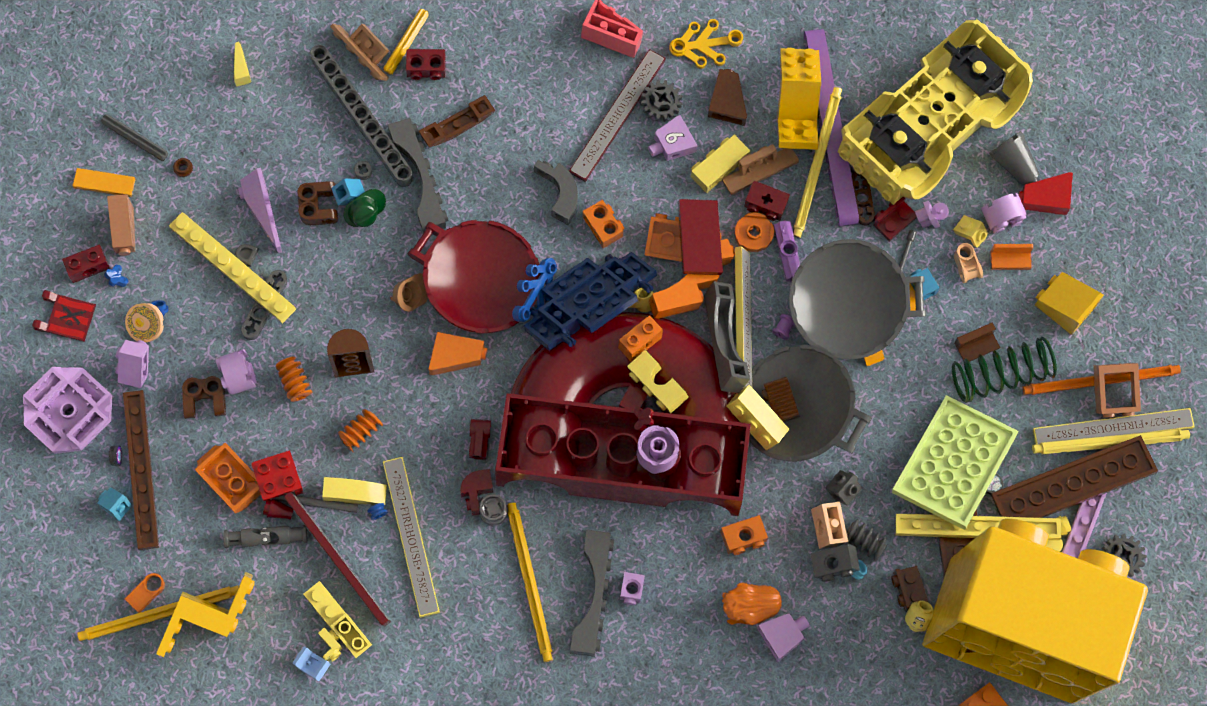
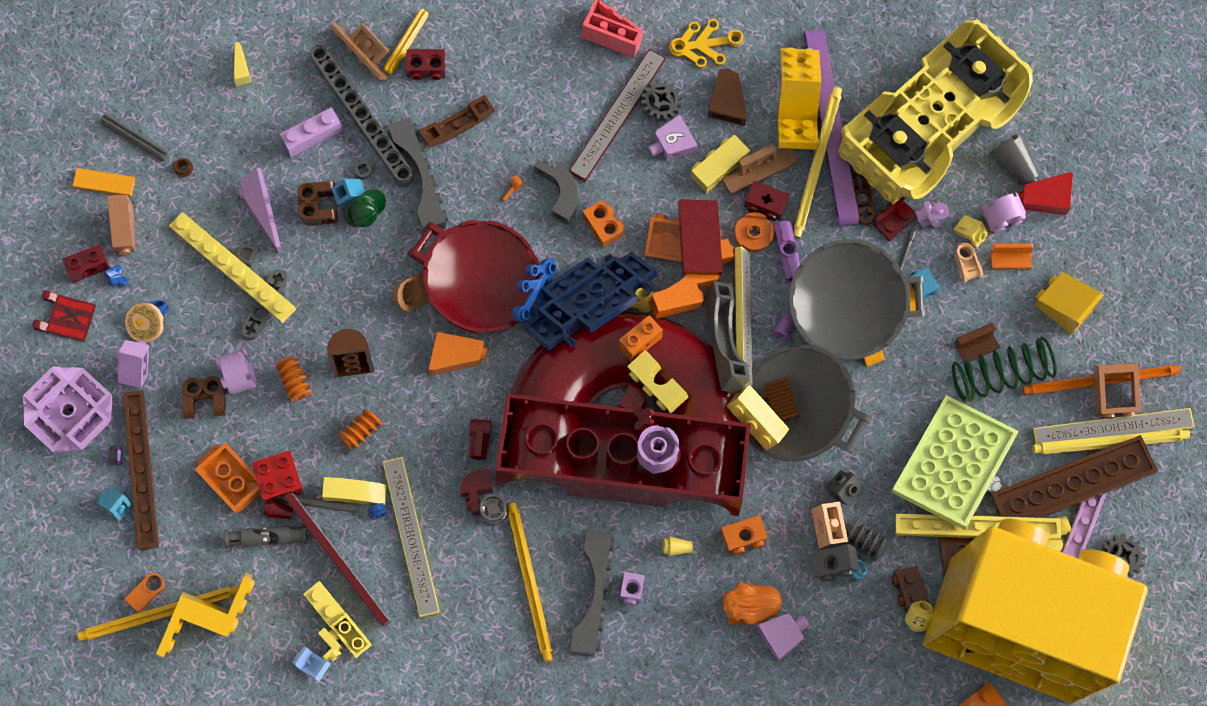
(311, 132): none -> lavender brick
(516, 184): none -> orange hand
(676, 546): none -> light yellow cone

